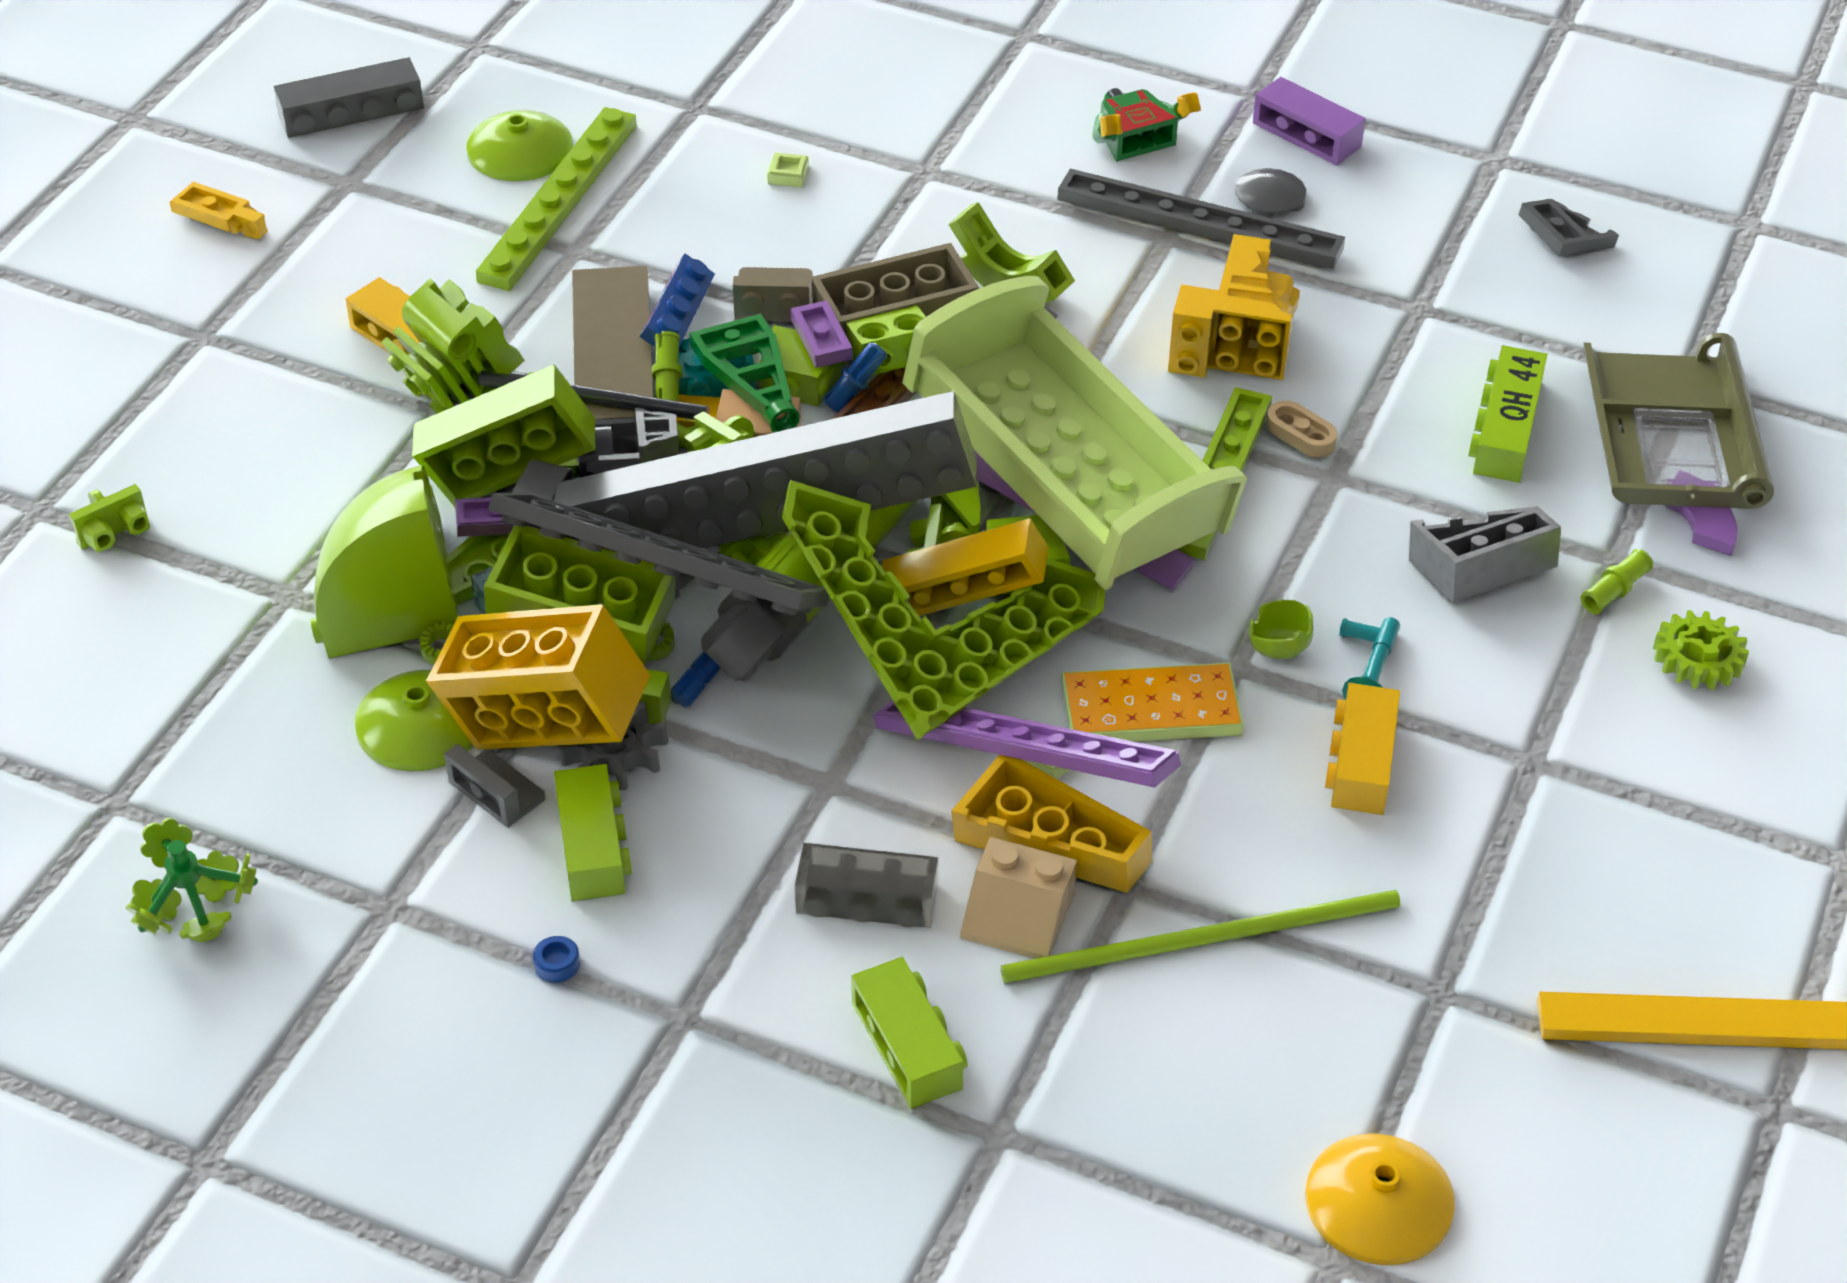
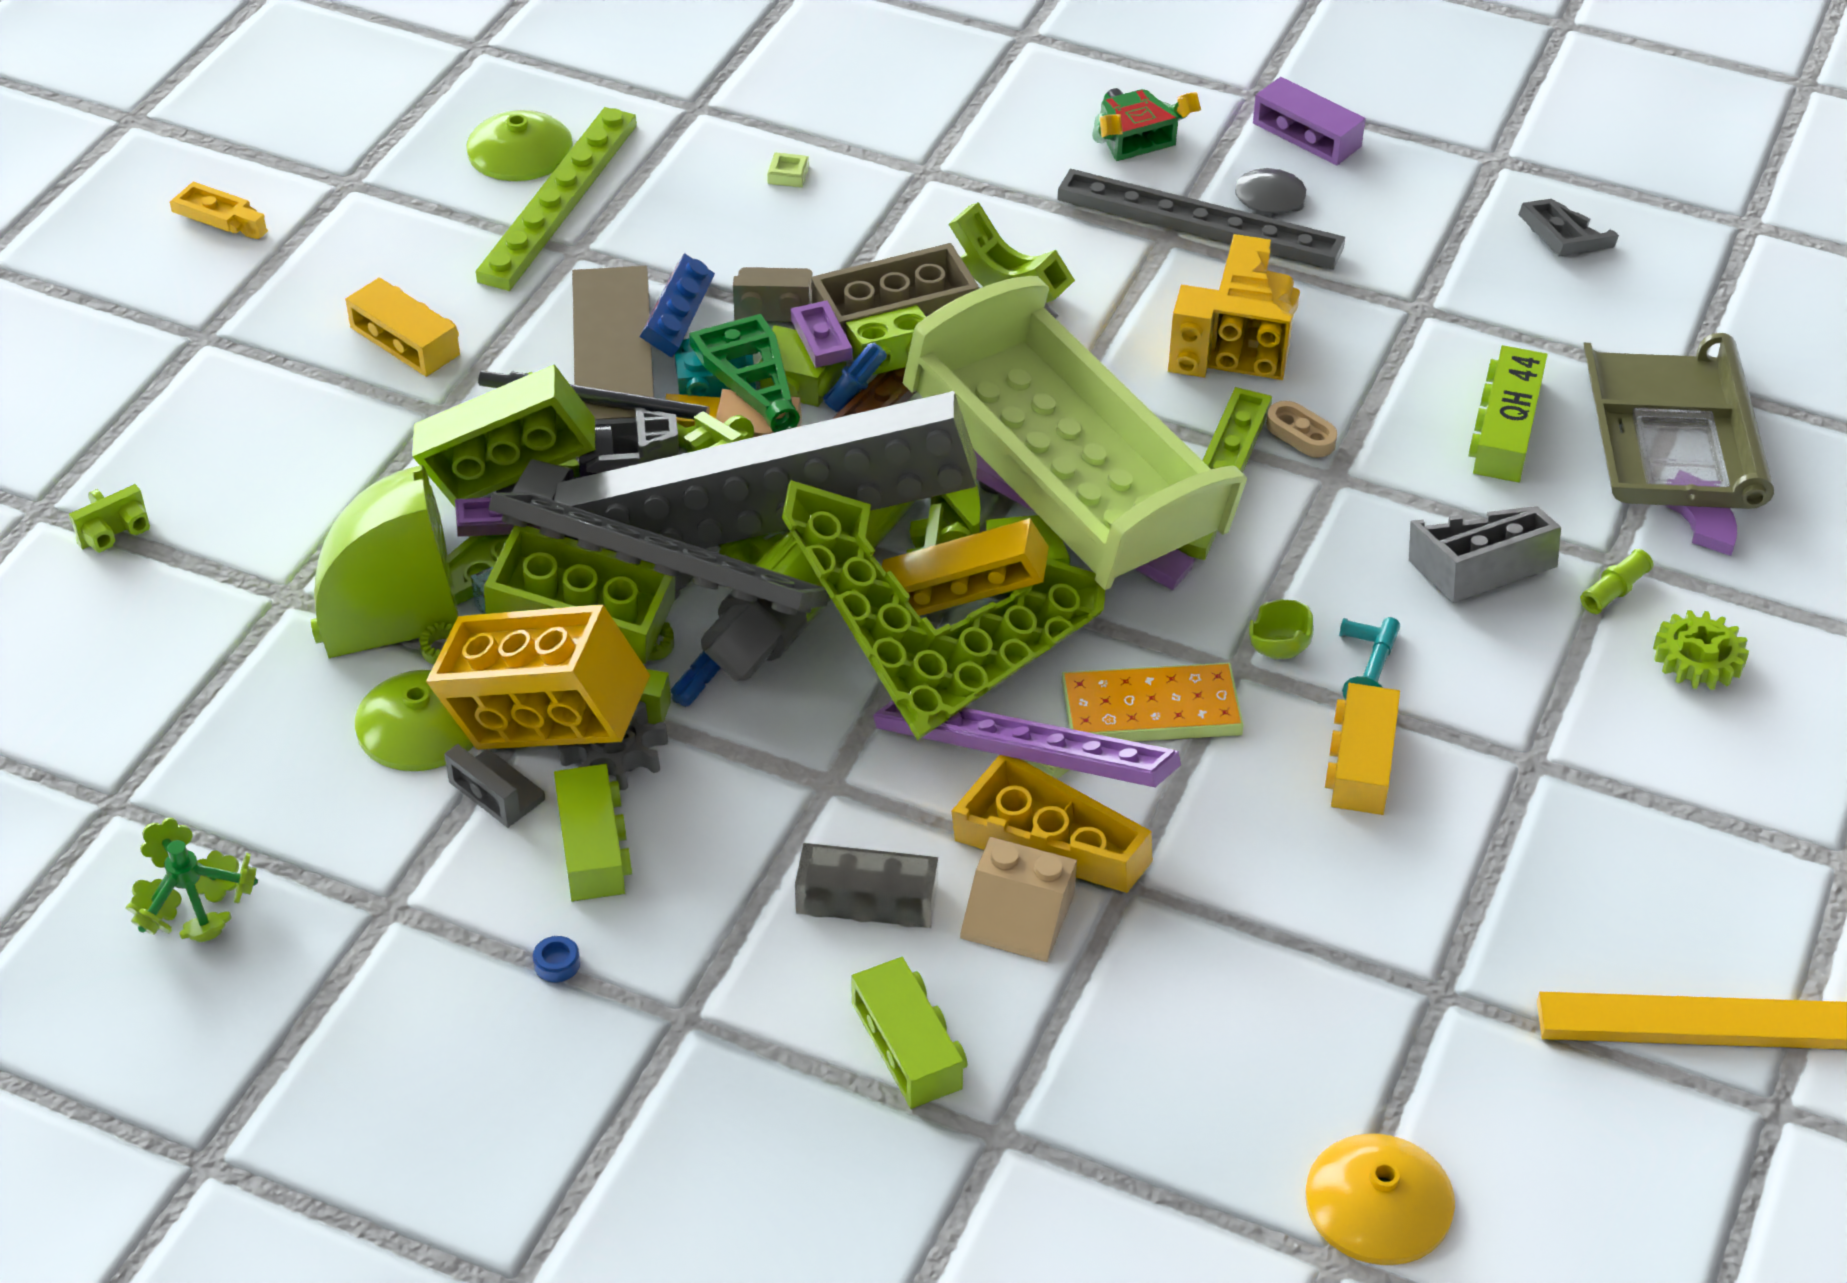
(348, 97): dark grey brick -> none
(451, 346): lime piece -> none
(667, 368): lime pin -> none
(1199, 936): lime piece -> none

